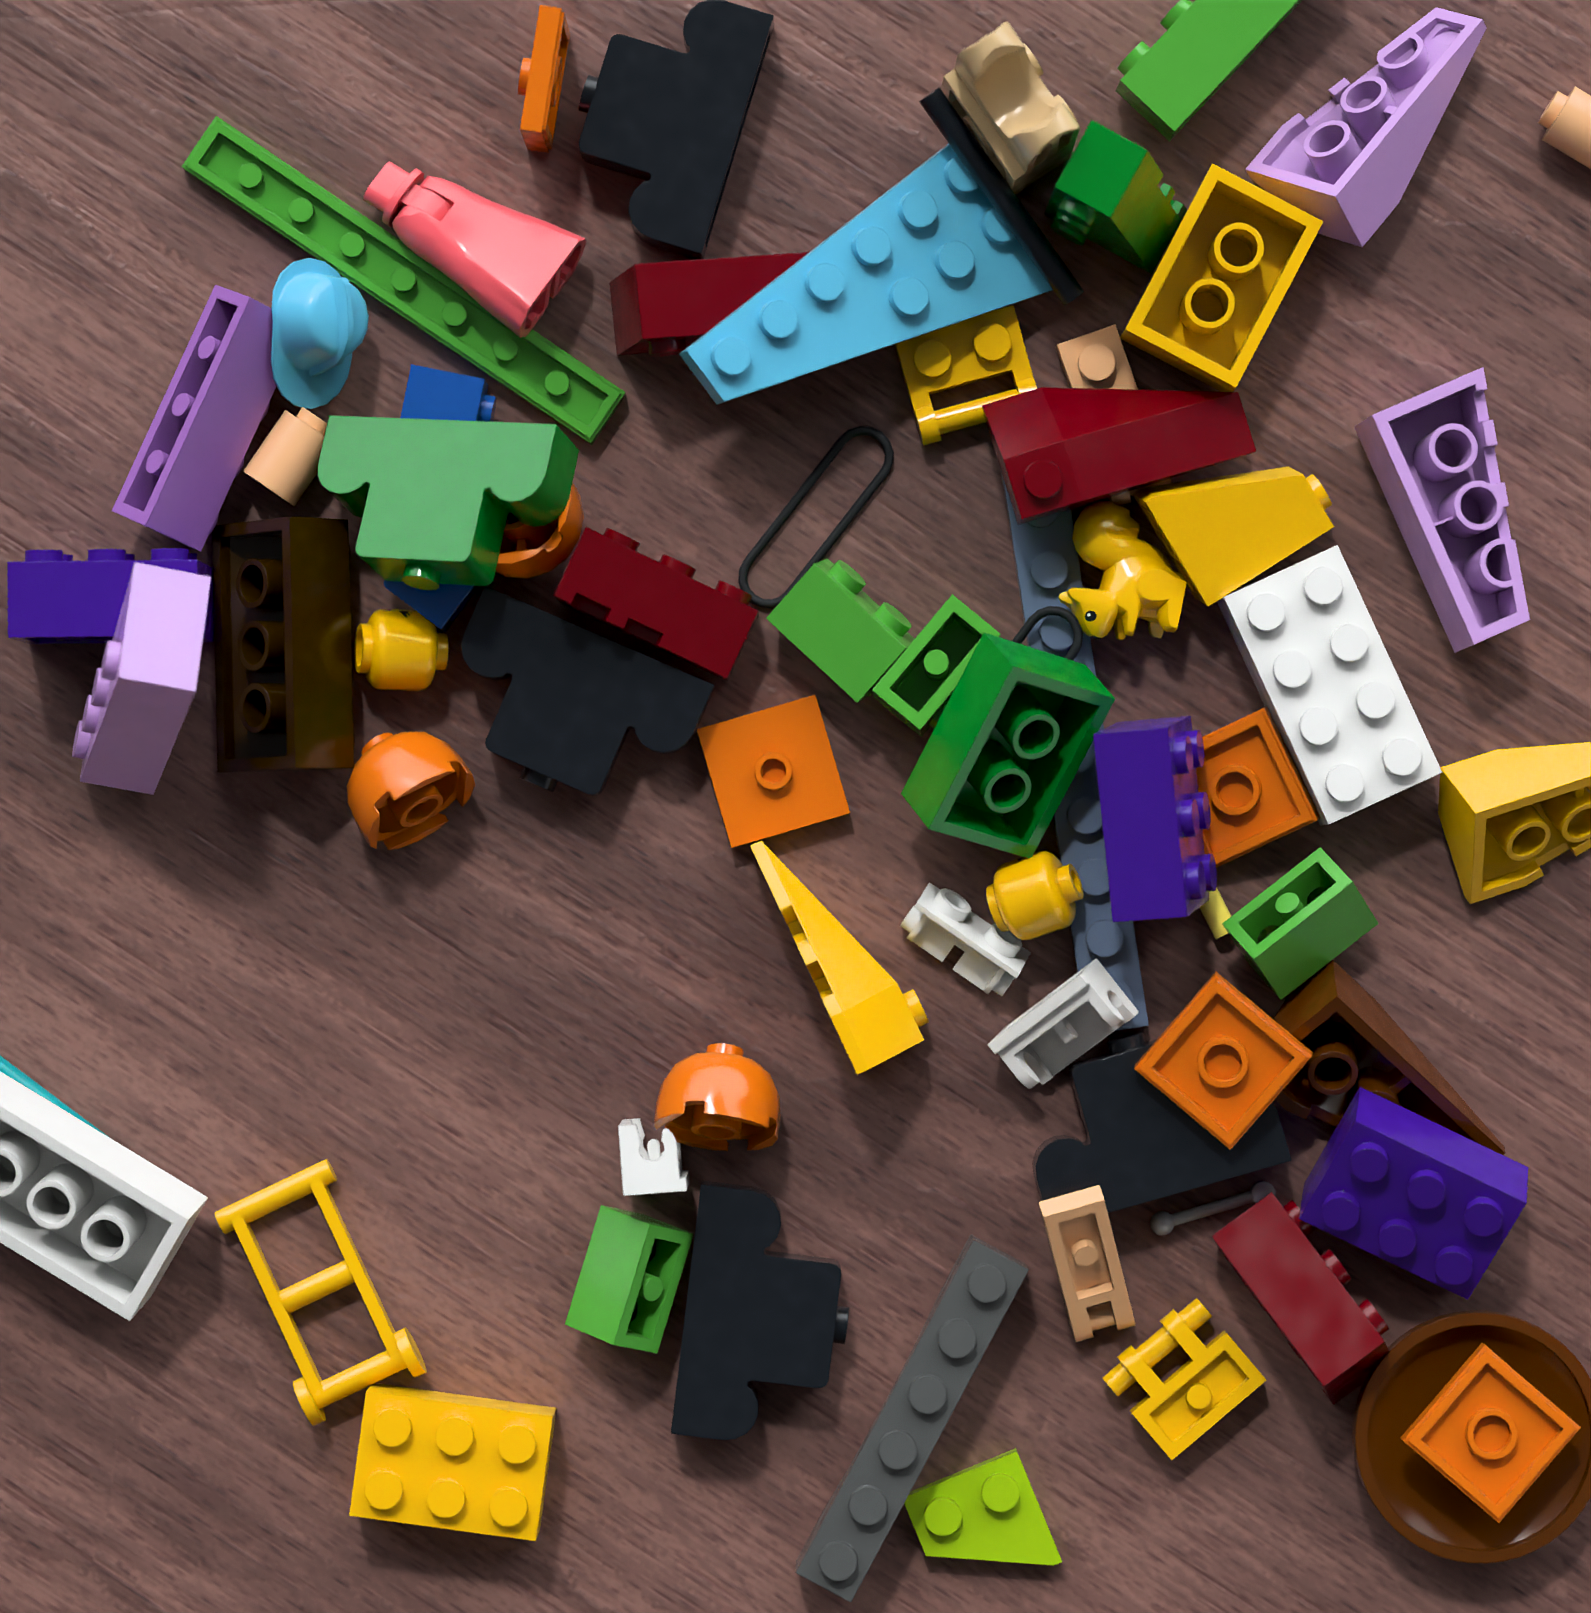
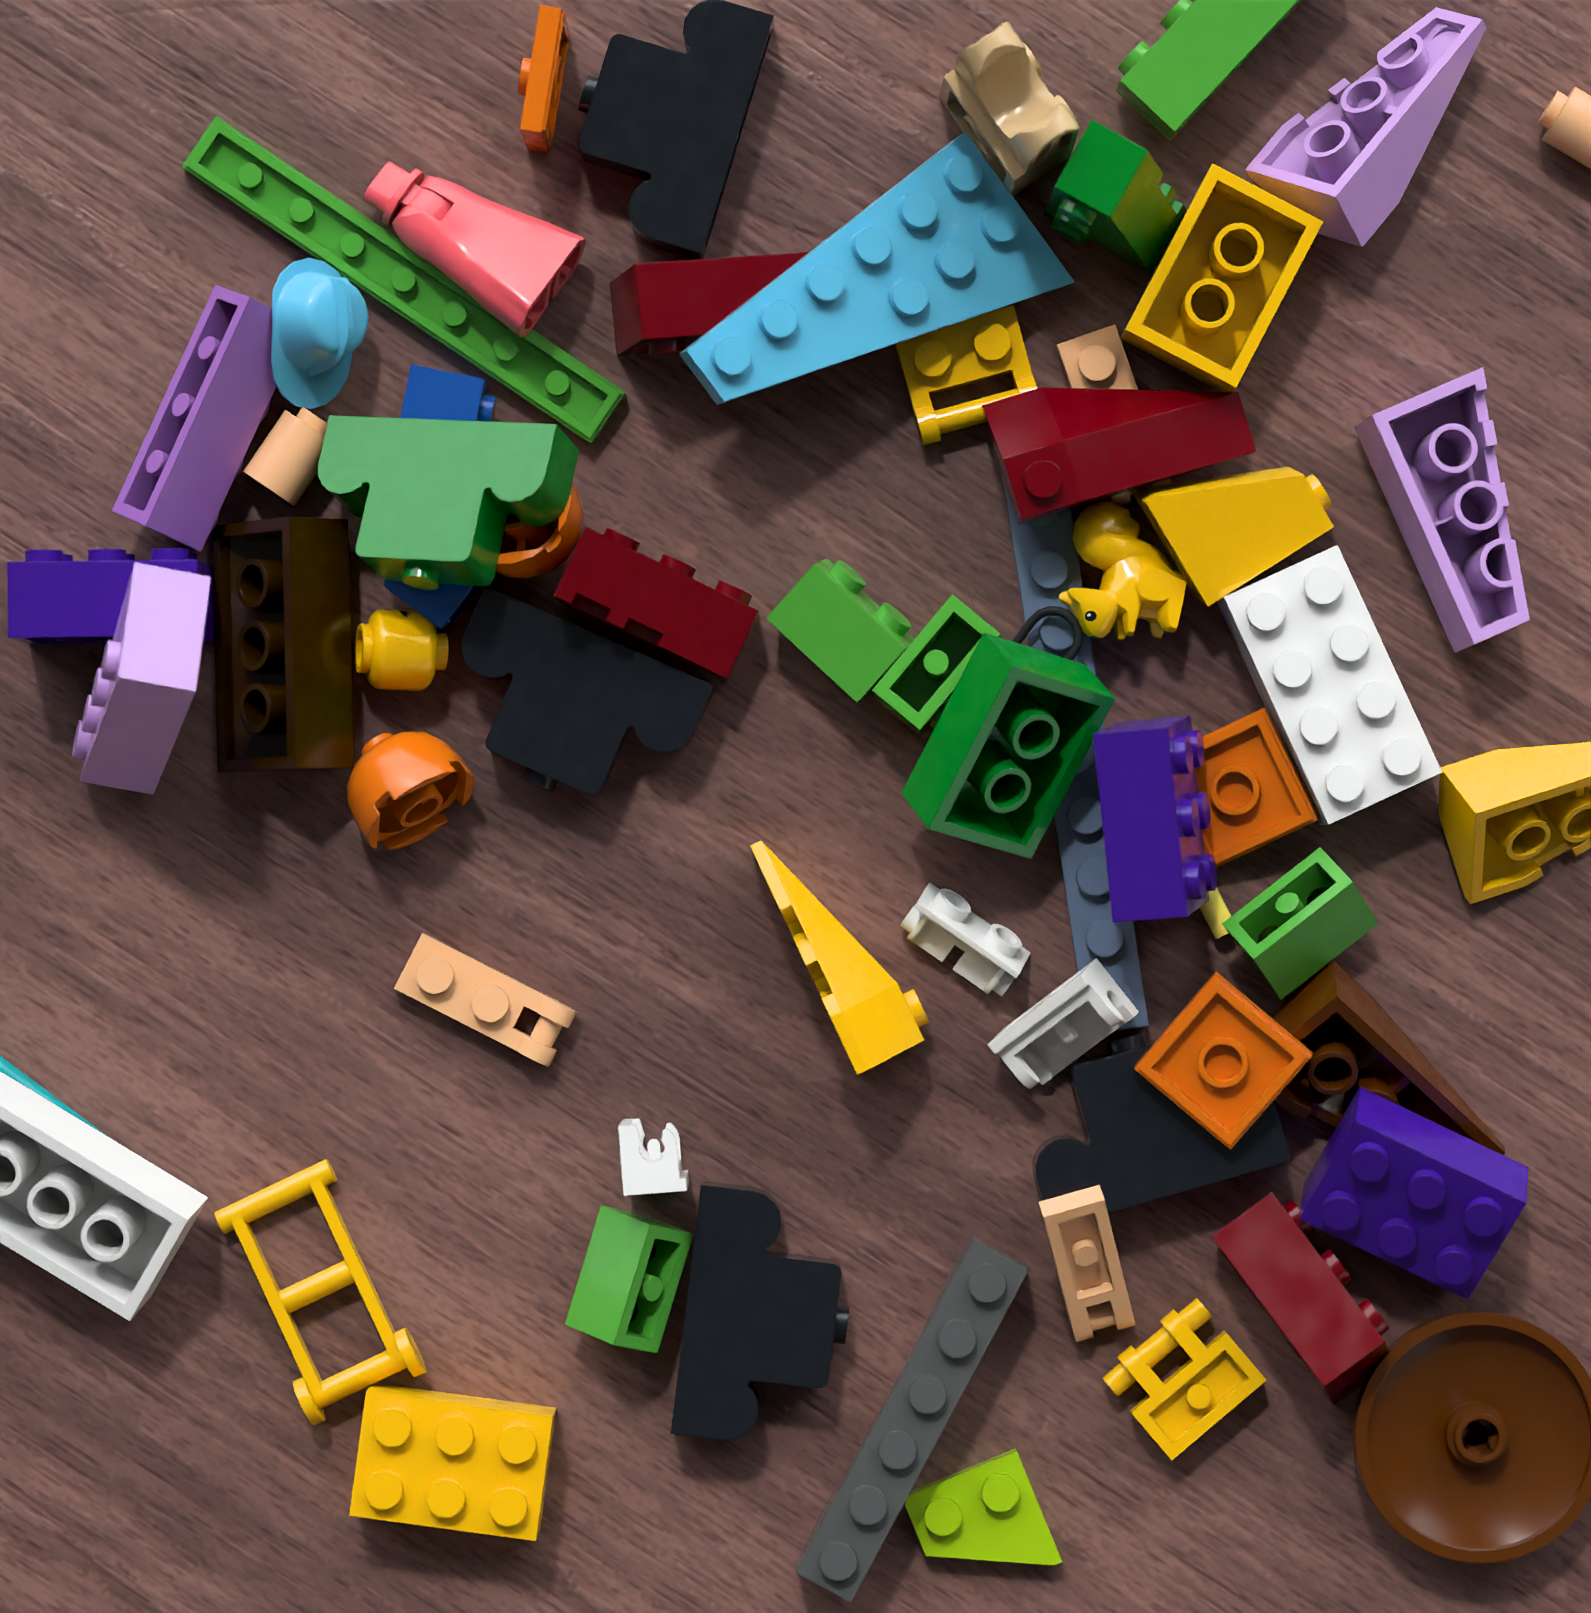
(482, 998): none -> light nougat plate
(719, 1100): orange cylinder -> none
(773, 771): orange plate -> none
(798, 497): black piece -> none
(1001, 196): black bar -> none
(1034, 895): yellow head -> none
(1163, 1222): light grey hinge -> none
(1490, 1432): orange plate -> none

